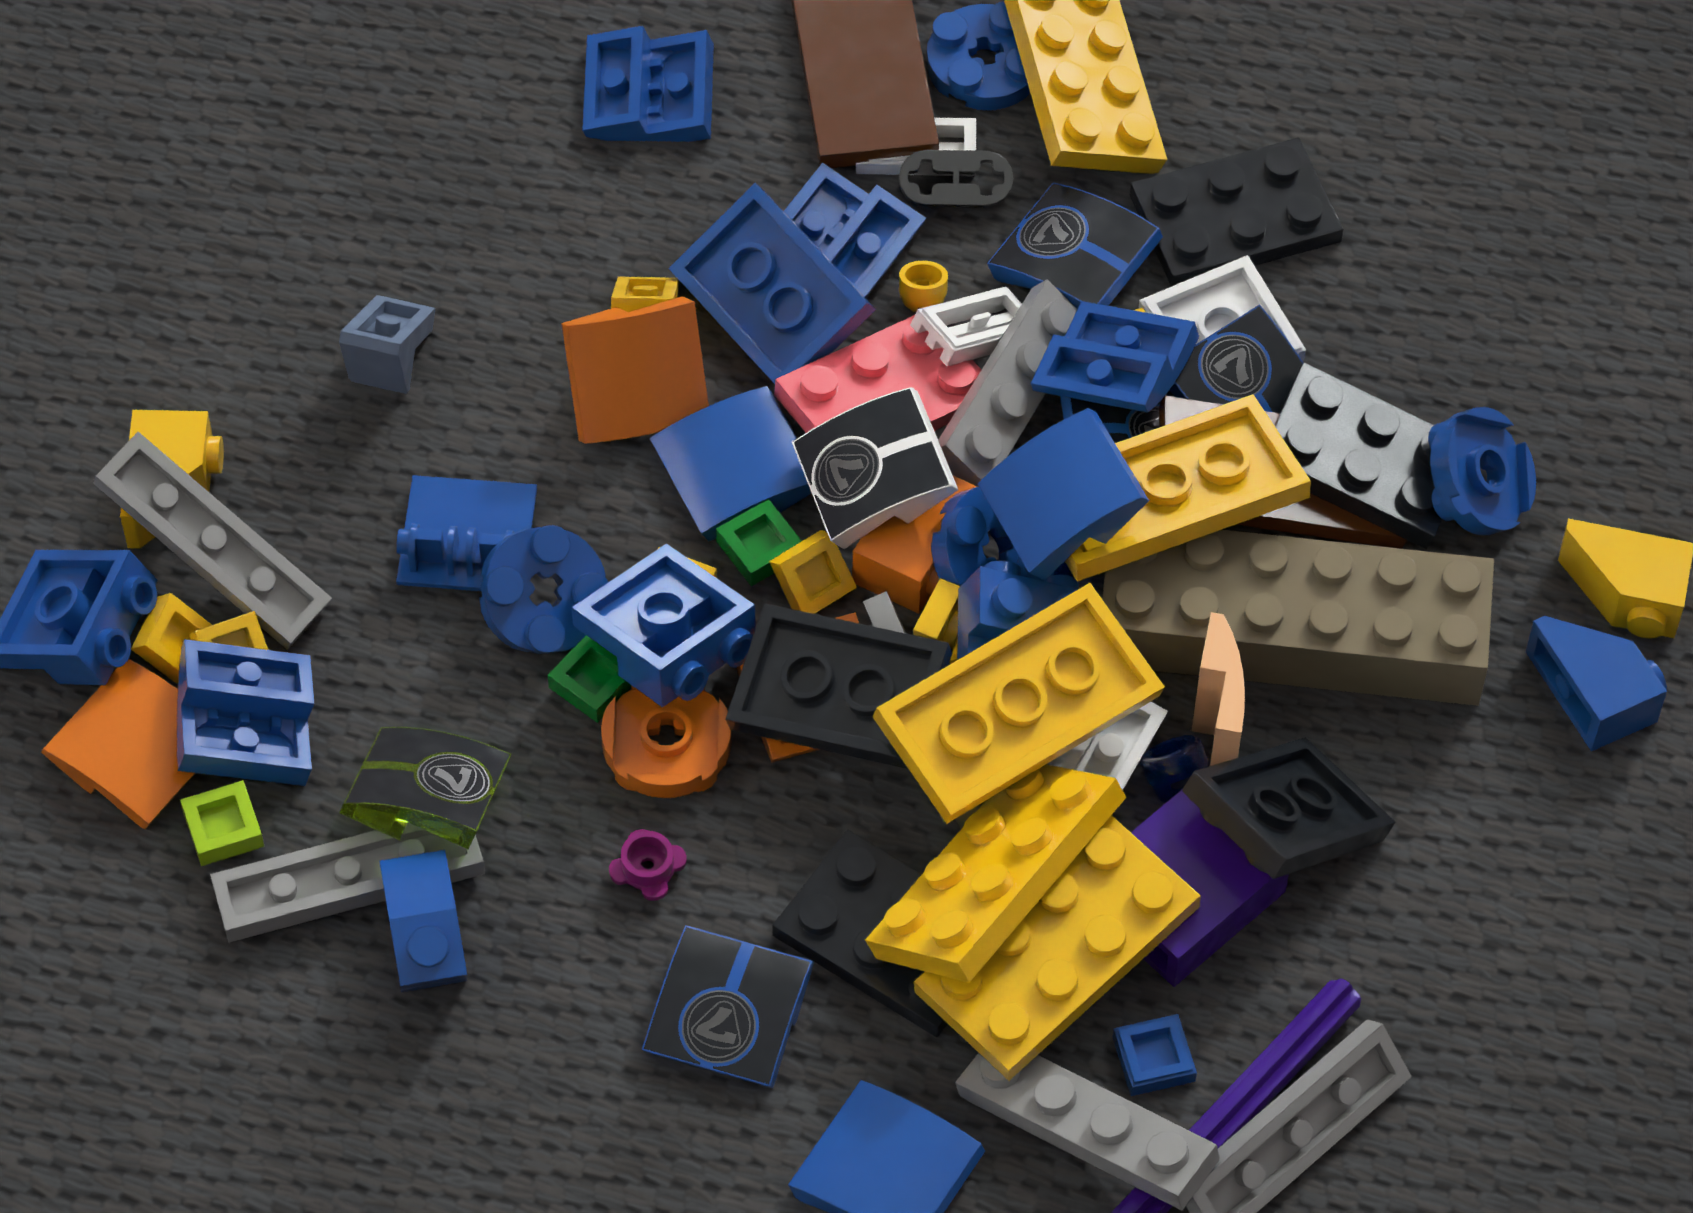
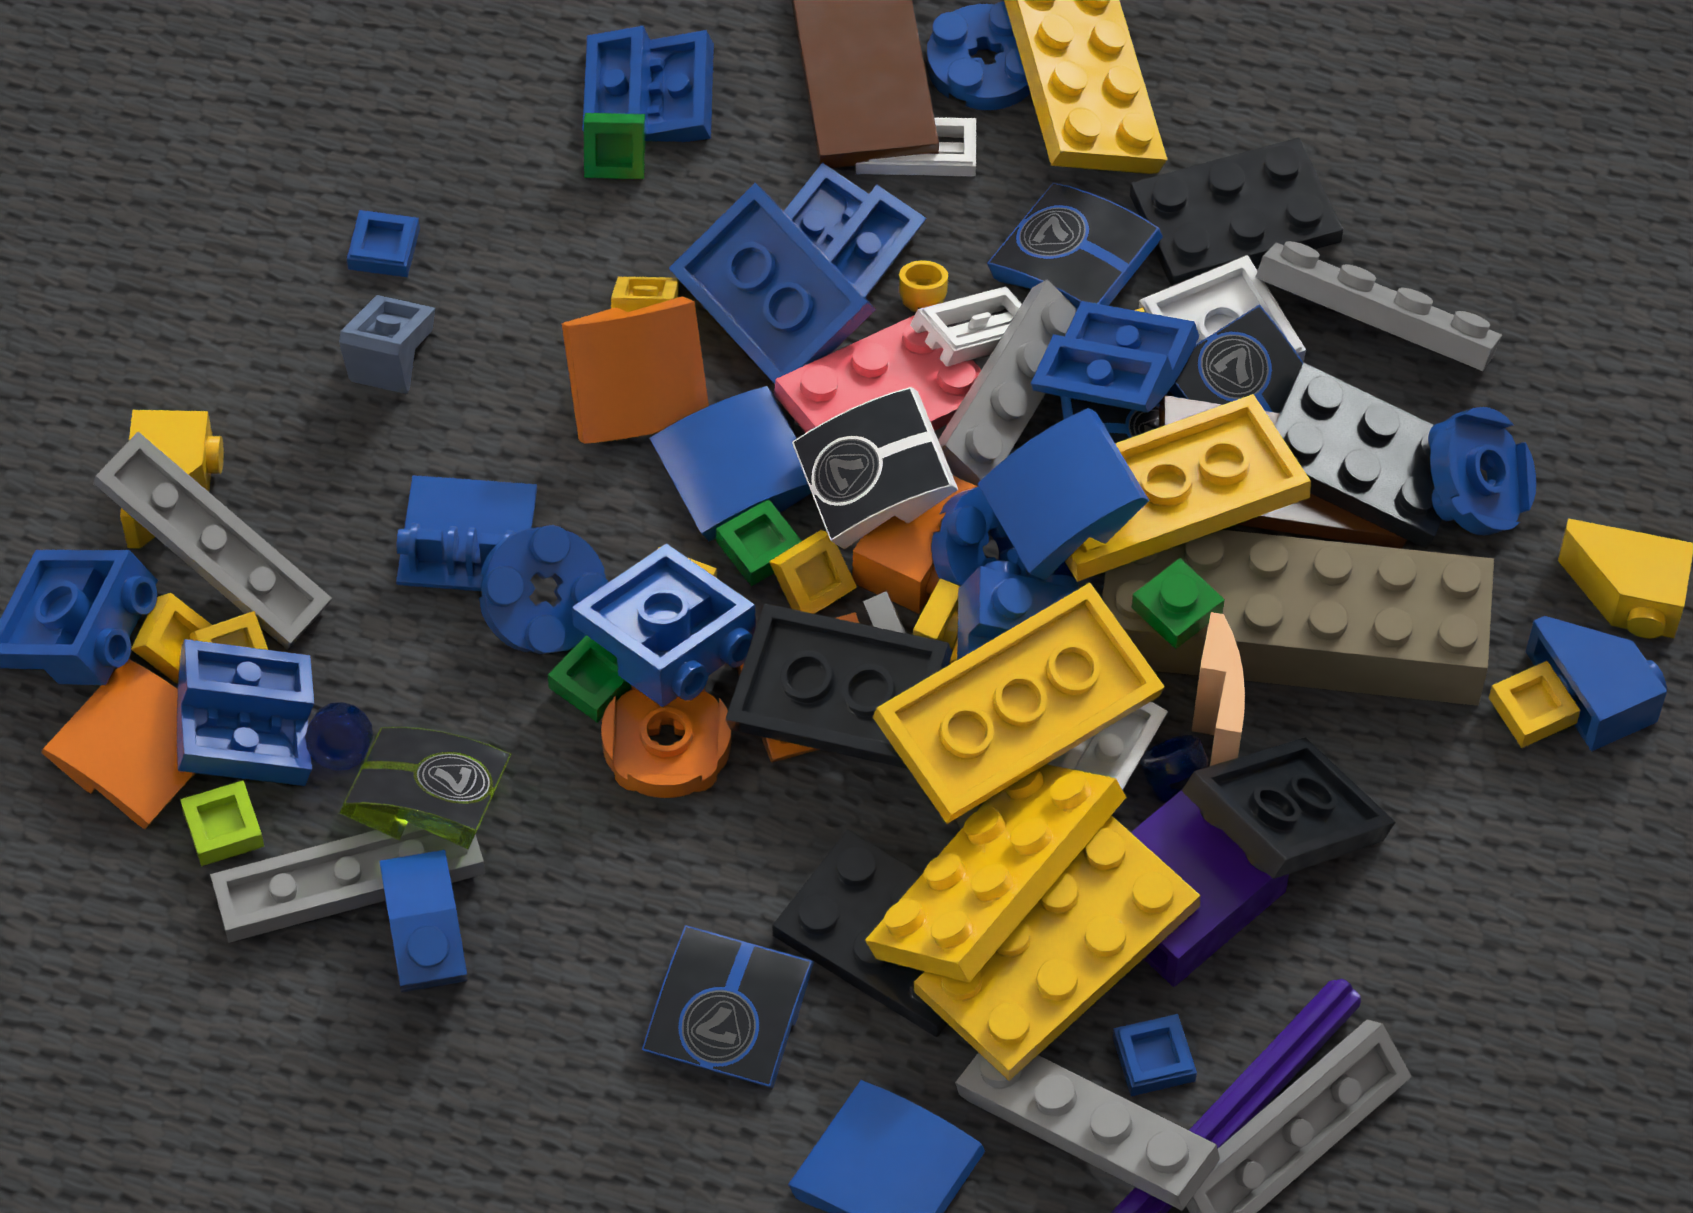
(339, 736): none -> clear blue tile
(383, 243): none -> blue tile
(614, 145): none -> green plate
(642, 847): magenta plate -> none
(955, 163): dark grey beam -> none
(1177, 603): none -> green plate
(1399, 312): none -> light grey plate
(1534, 704): none -> yellow plate

